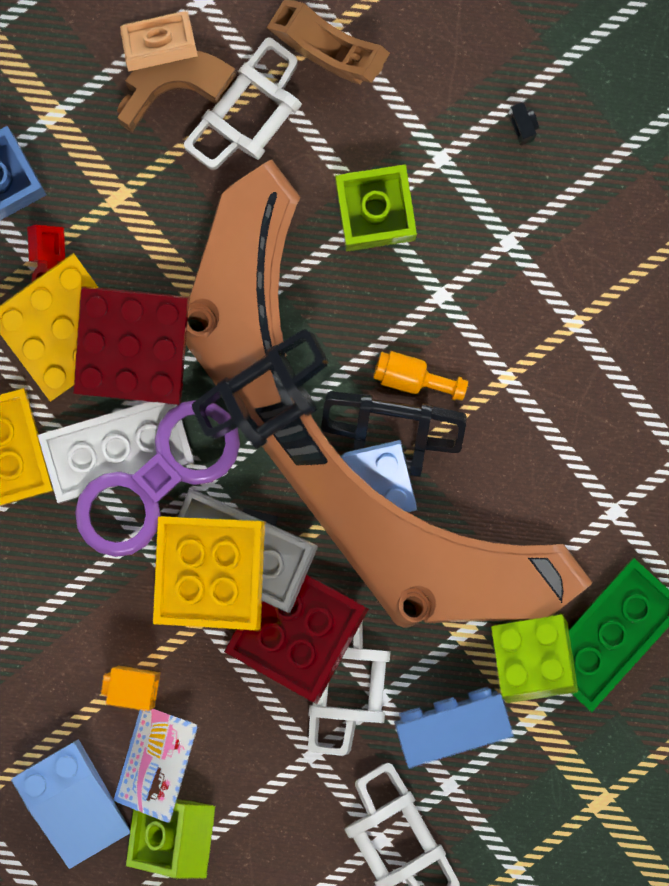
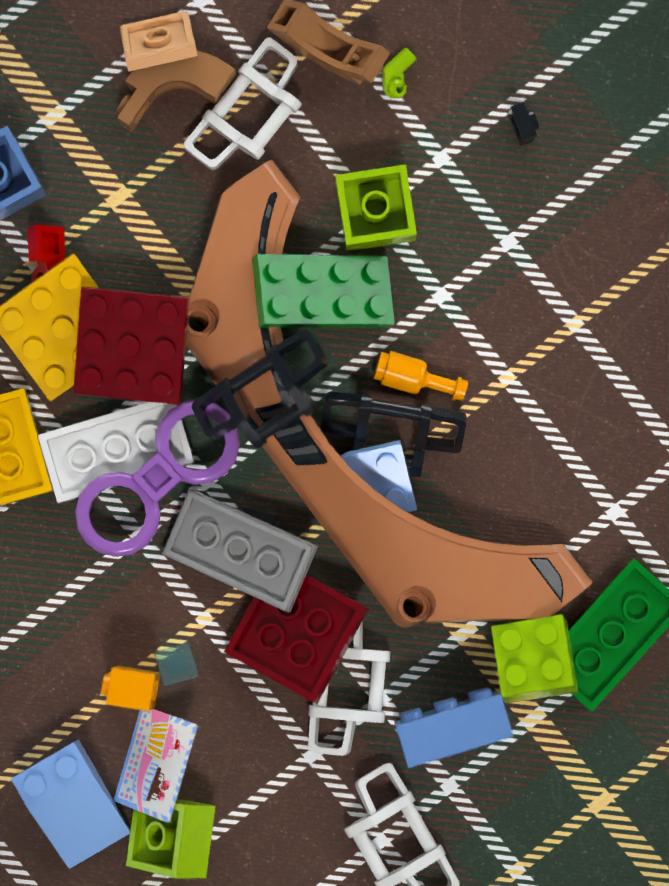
(176, 664): none -> clear light blue plate
(209, 573): yellow plate -> none
(322, 291): none -> plate
(393, 74): none -> lime arm

